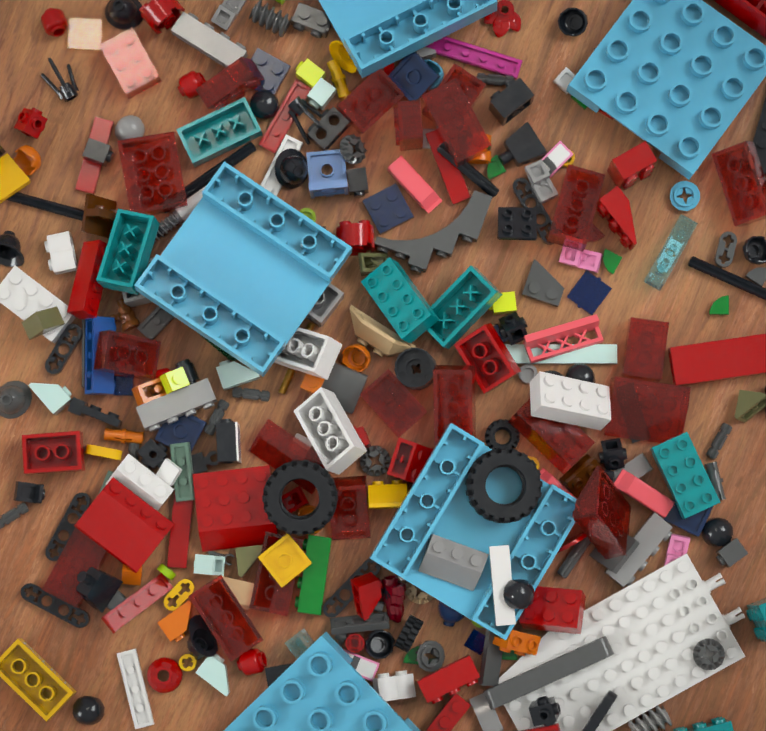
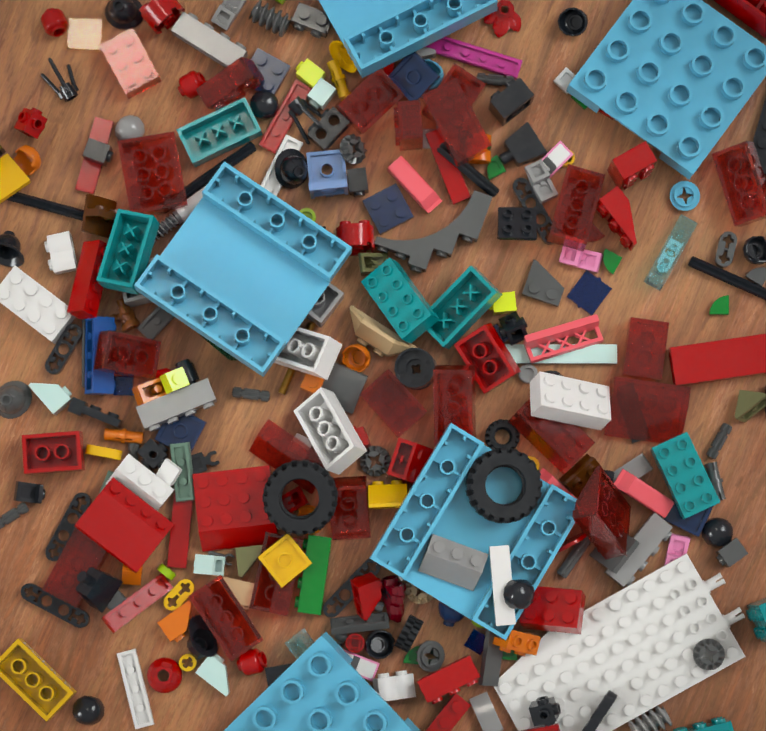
(42, 322): olive slope -> none
(216, 416): dark grey axle -> none
(228, 442): black piece -> none
(234, 374): light aqua slope -> none
(548, 672): dark grey beam -> none
(581, 372): black hair -> none
(612, 454): black brick -> none

